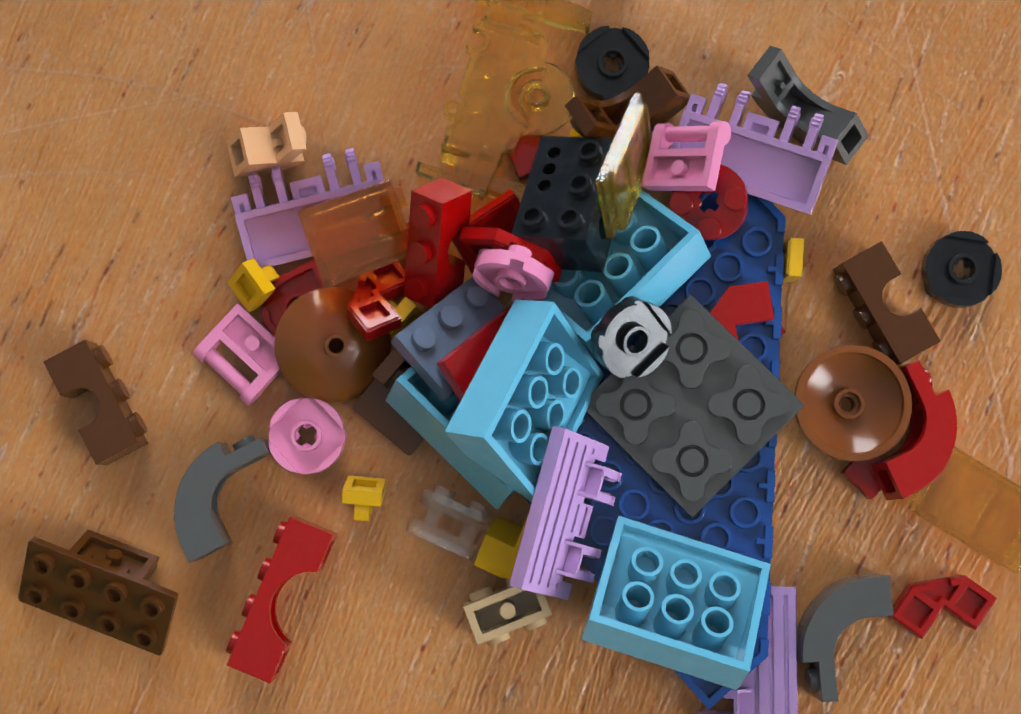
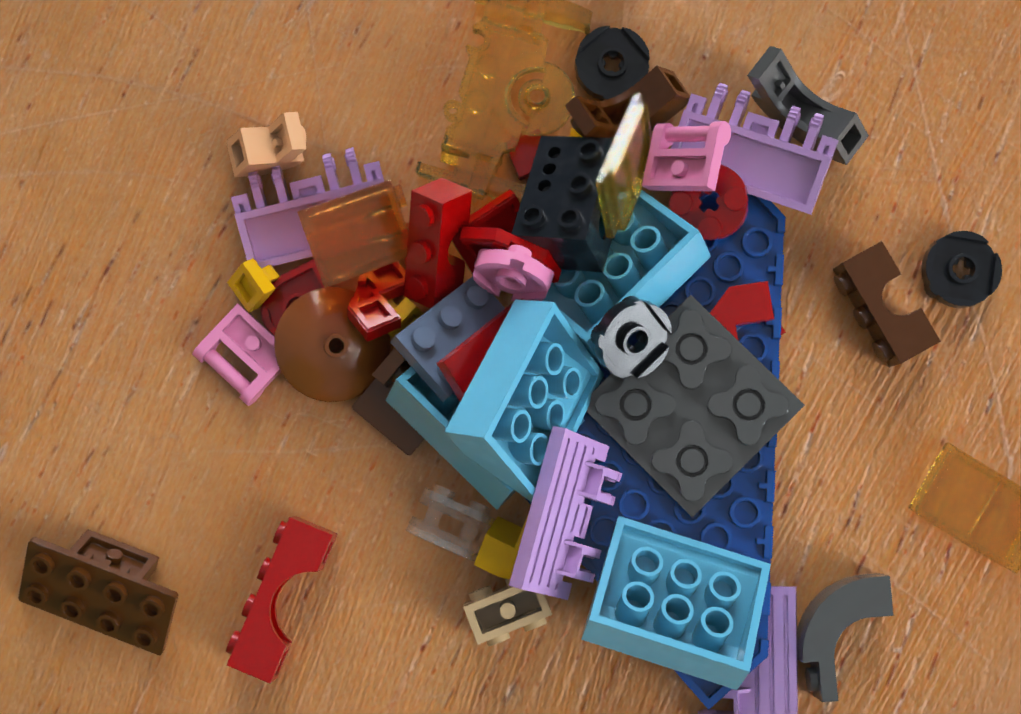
(116, 427): reddish brown arch -> none
(197, 498): dark grey arch -> none
(285, 435): bright pink plate -> none
(364, 494): yellow tile -> none
(793, 259): yellow tile -> none
(863, 476): red tile -> none
(877, 397): dark orange dish -> none
(924, 600): red tile -> none
(928, 441): red arch -> none

